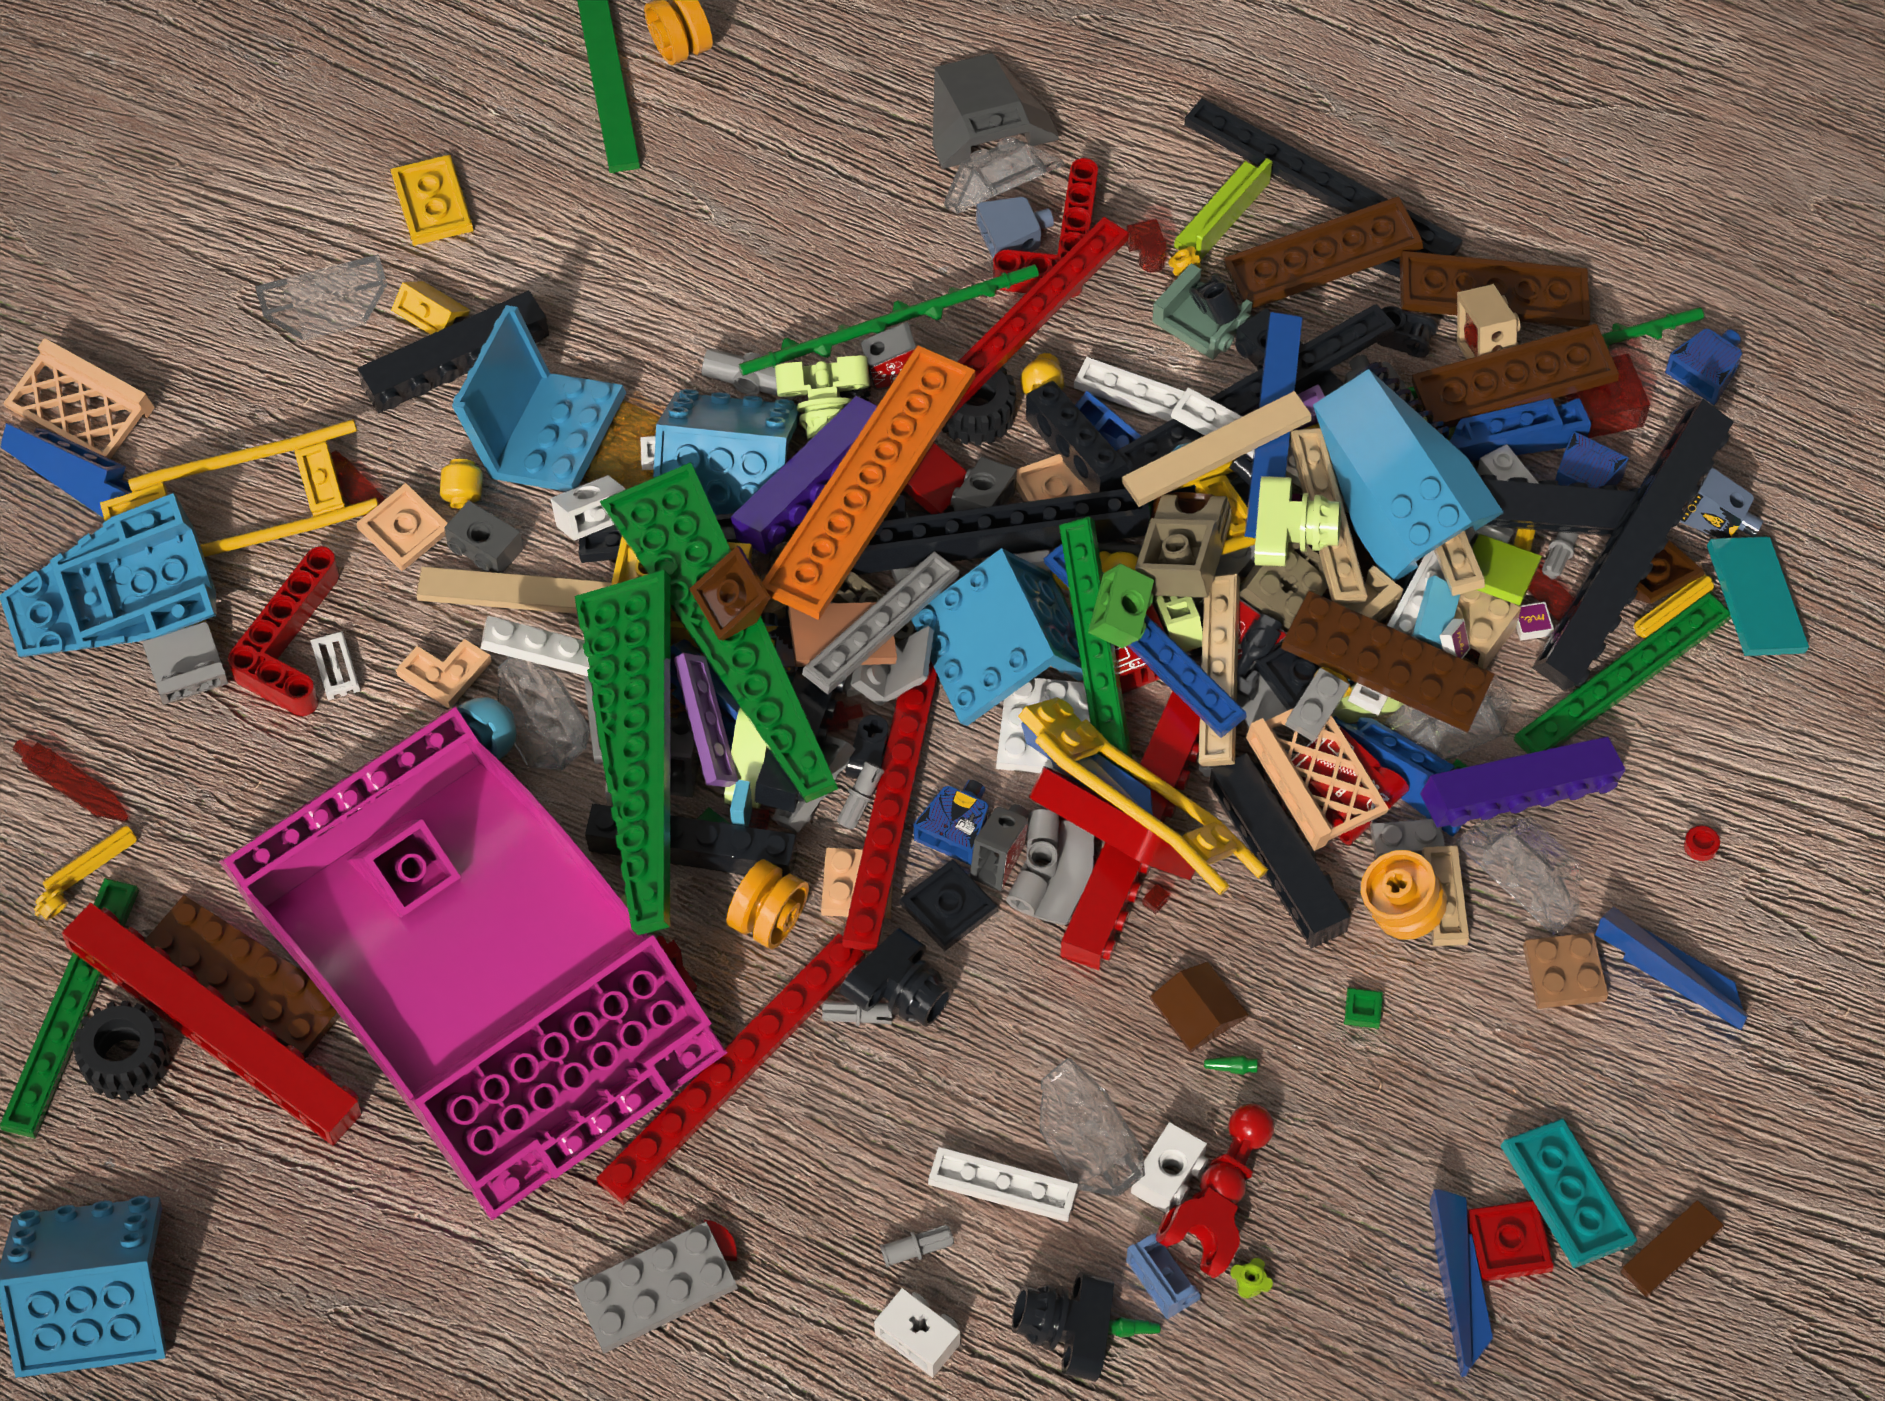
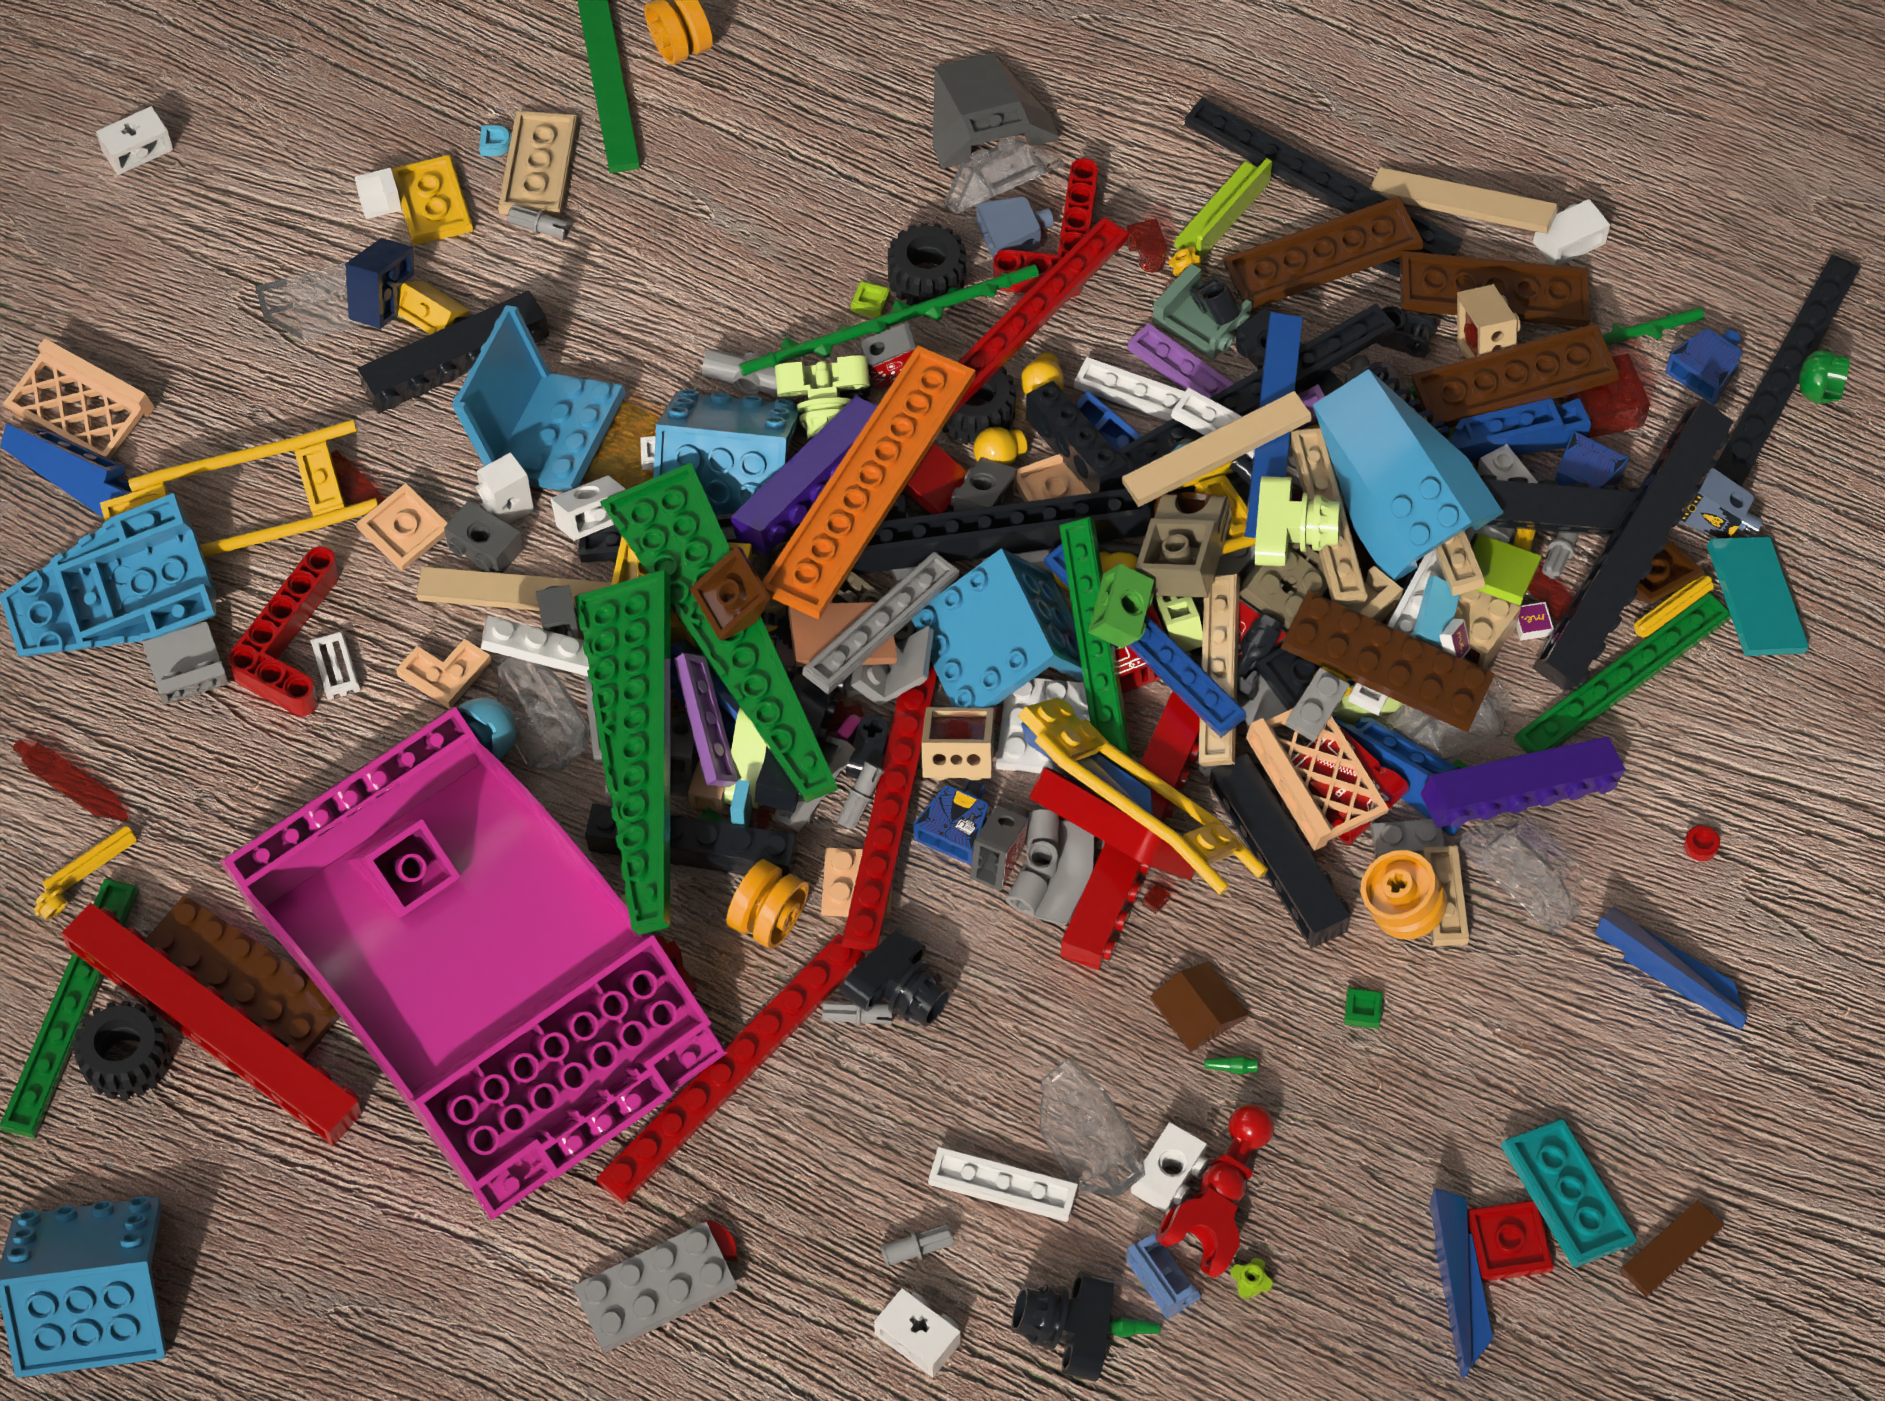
(134, 140): none -> white brick
(374, 280): none -> dark blue panel
(378, 193): none -> white panel
(461, 482): yellow head -> none
(494, 140): none -> medium azure tile
(505, 489): none -> white brick
(538, 162): none -> tan tile
(538, 222): none -> light grey axle
(557, 610): none -> dark grey brick
(704, 796): none -> light nougat leg
(849, 729): none -> dark pink tile
(870, 299): none -> lime tile
(925, 245): none -> black tyre
(948, 905): black tile -> none
(958, 743): none -> tan piece
(999, 445): none -> yellow piece
(1176, 362): none -> medium lavender plate
(1465, 200): none -> tan tile
(1565, 970): medium nougat plate -> none
(1573, 233): none -> white piece
(1784, 371): none -> black plate
(1823, 376): none -> green hair

